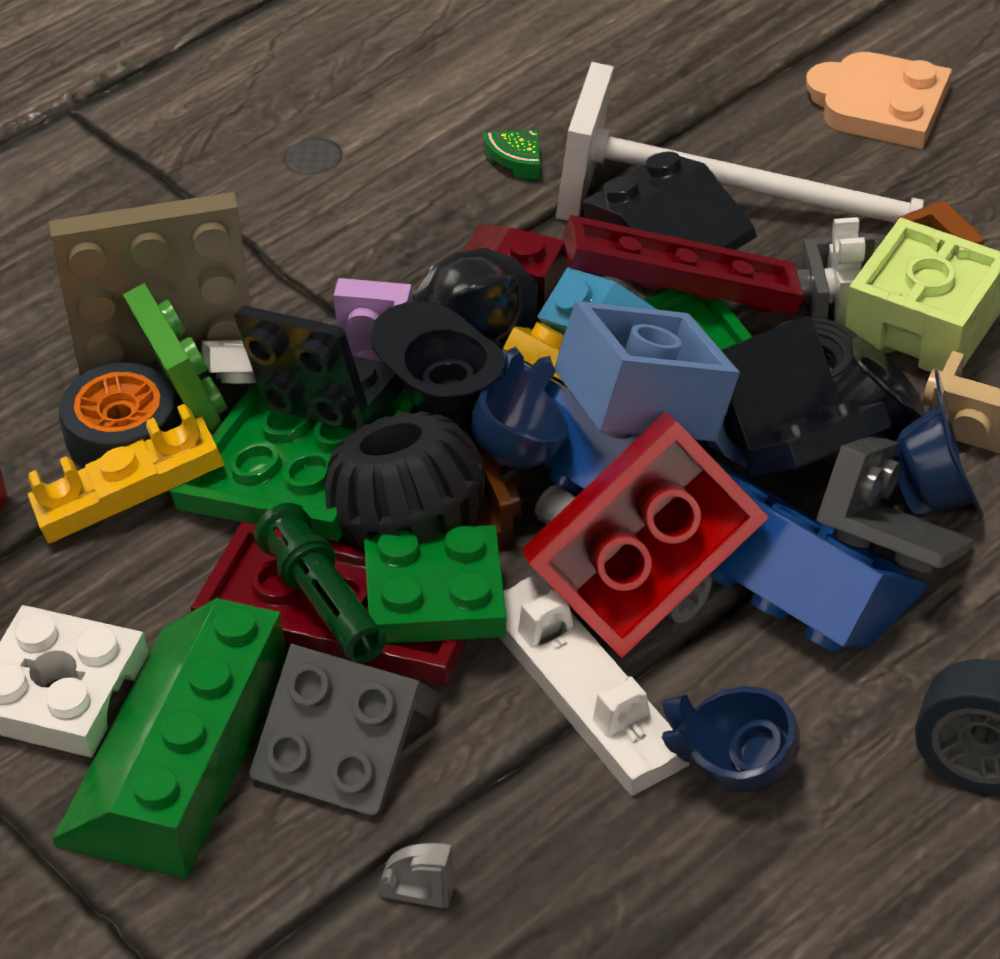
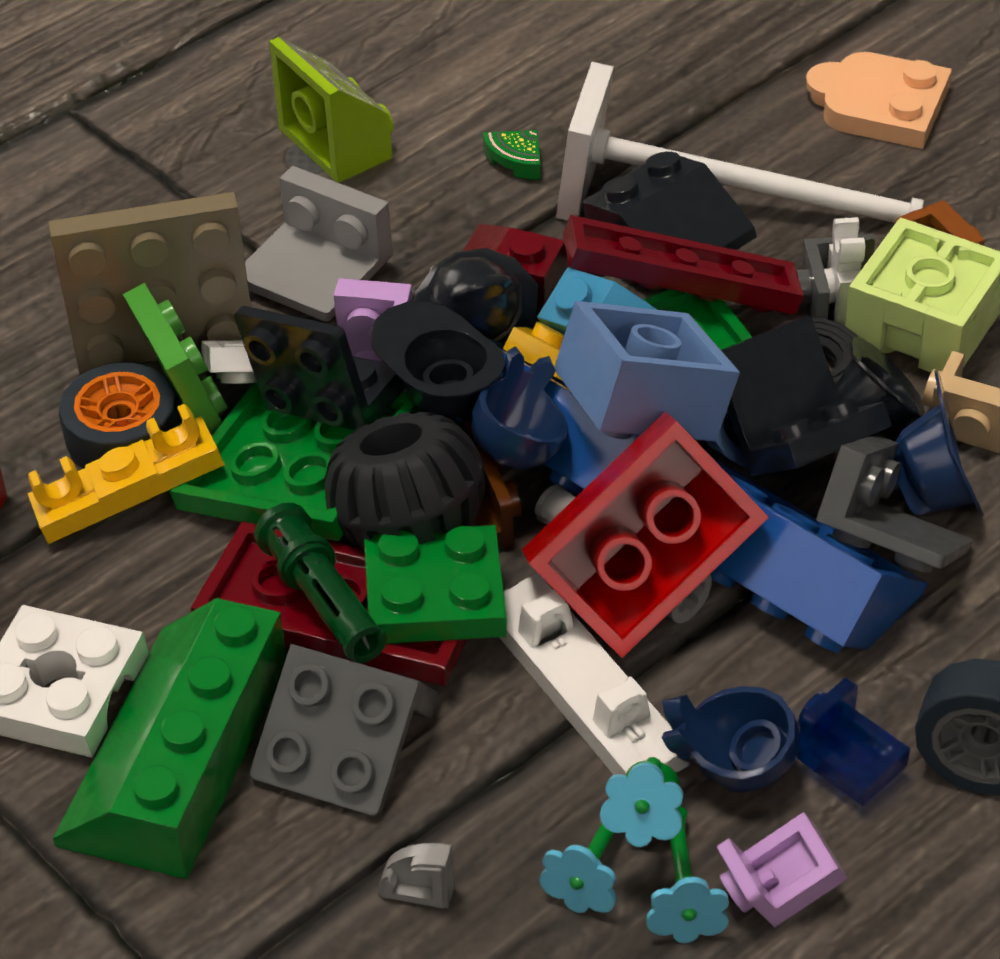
(324, 237): none -> light grey bracket
(328, 113): none -> lime slope
(642, 806): none -> medium azure plant
(781, 871): none -> lavender bracket
(847, 745): none -> clear blue bracket

